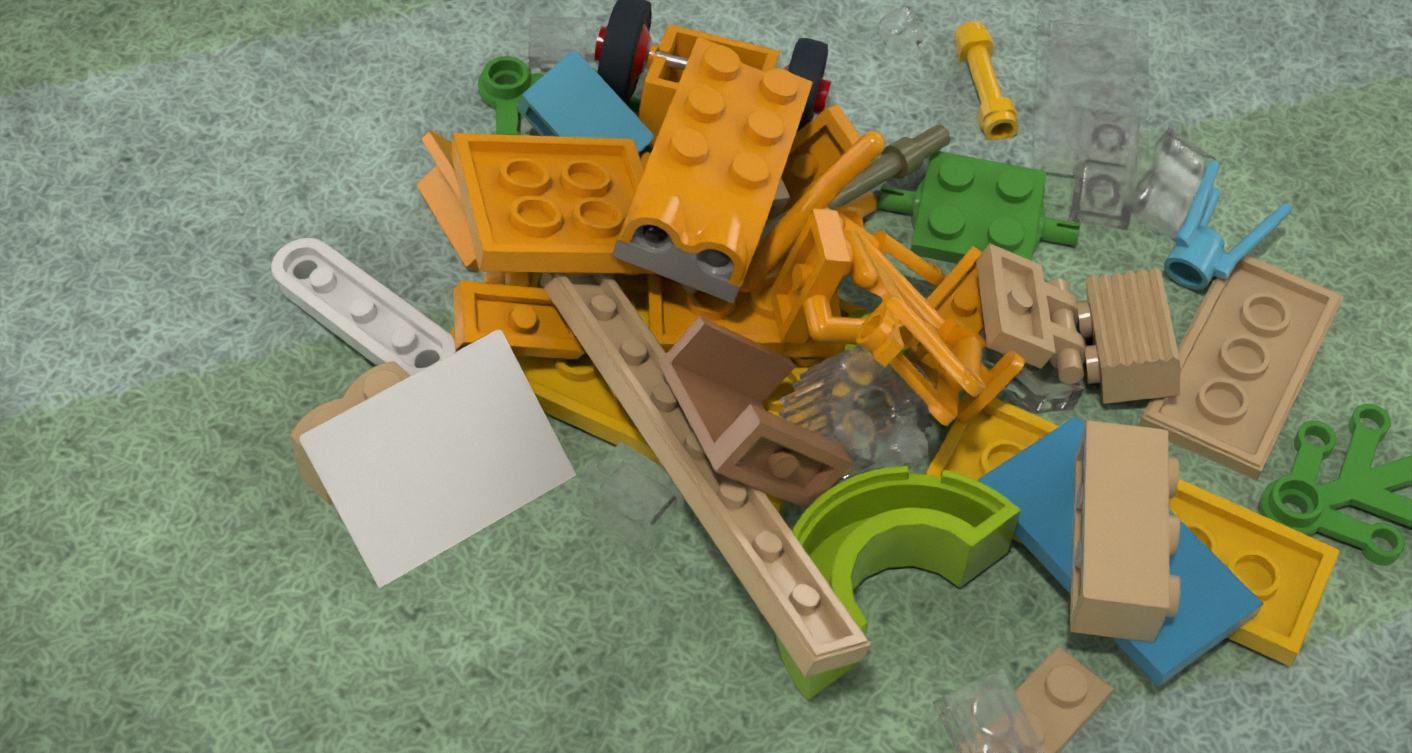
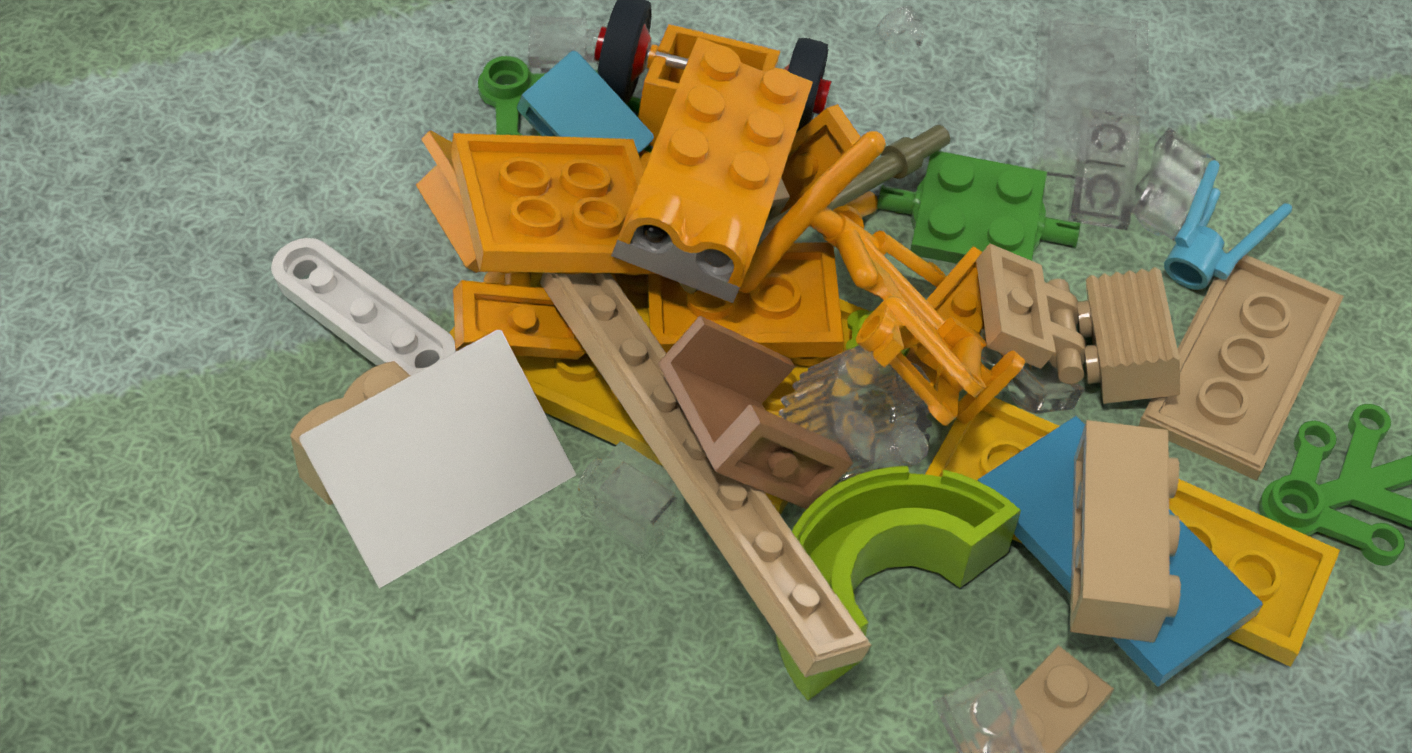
(810, 279): light orange plate -> none
(995, 113): yellow bar -> none

